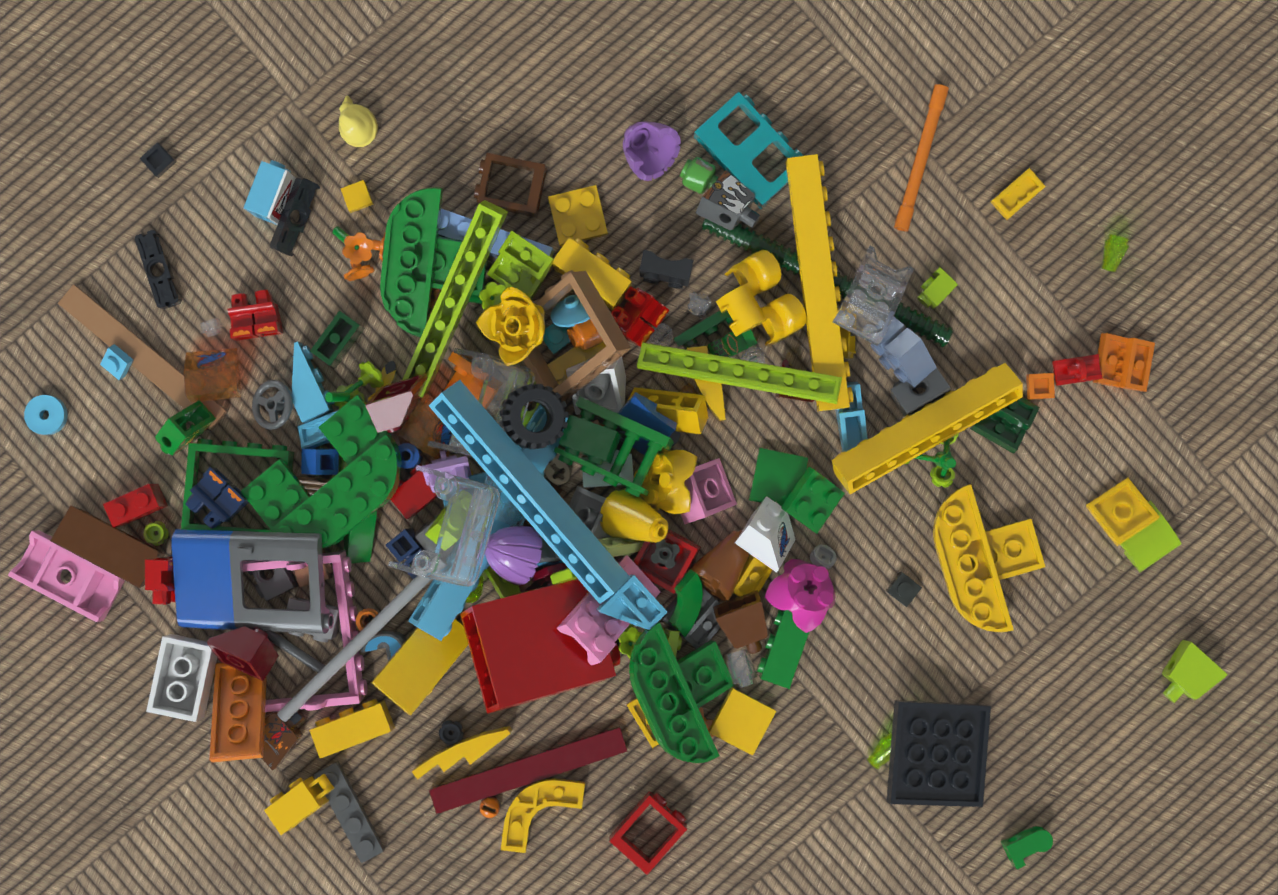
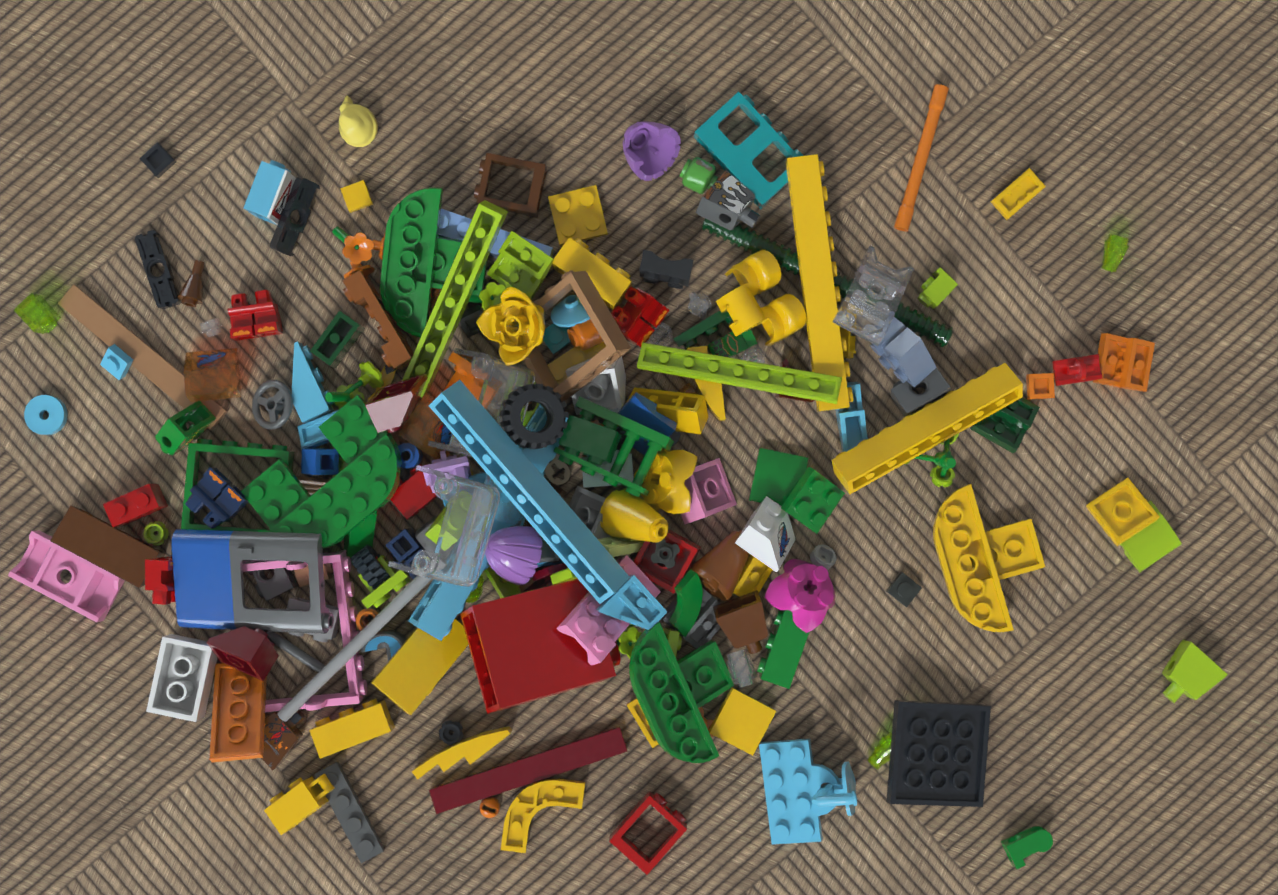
(37, 314): none -> clear neon green brick
(192, 290): none -> reddish brown cone
(364, 293): none -> dark orange piece
(377, 576): none -> plate
(469, 320): none -> pearl dark grey plate
(796, 791): none -> medium azure plate

